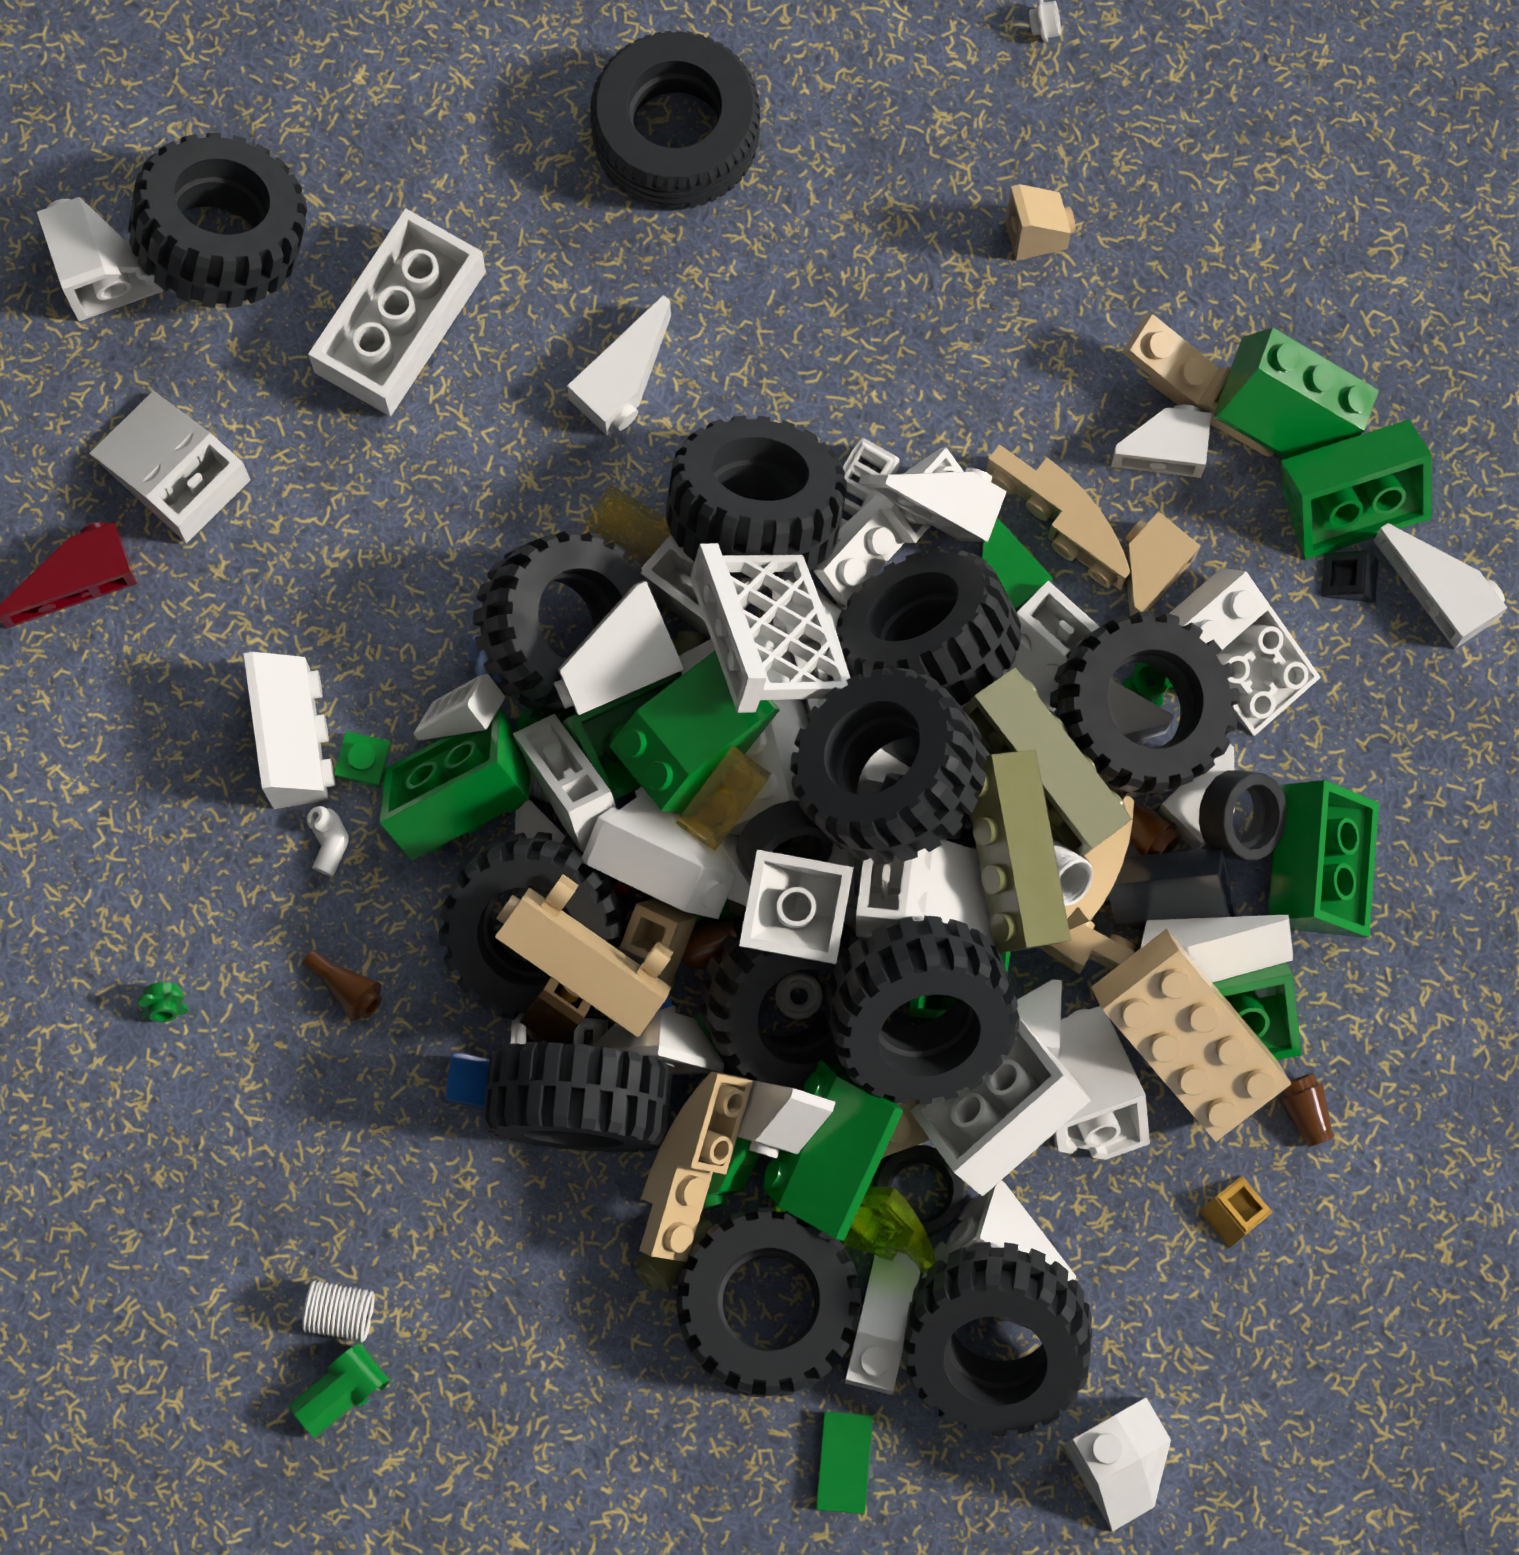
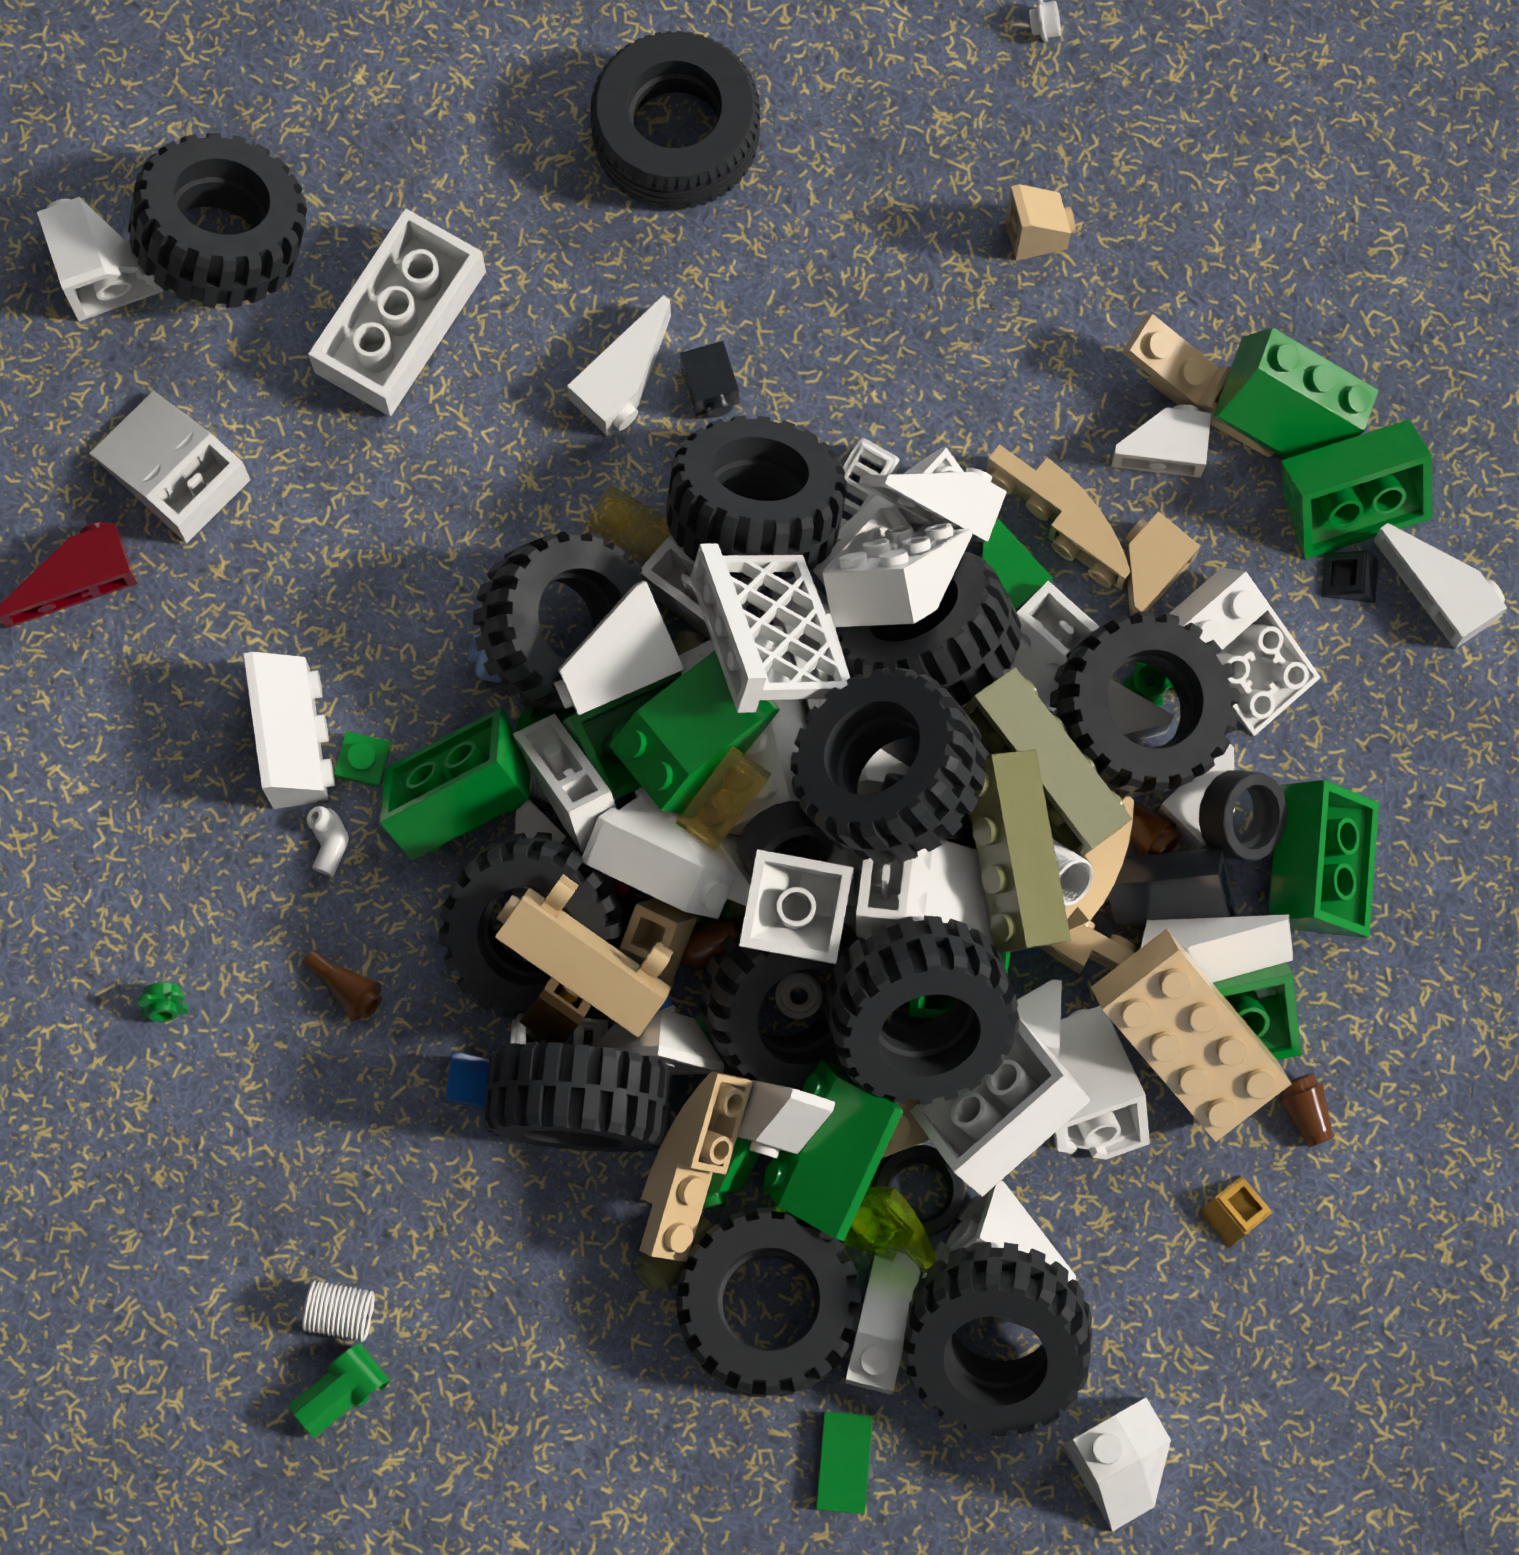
(462, 710): white slope -> none
(710, 379): none -> black brick
(895, 576): none -> white slope

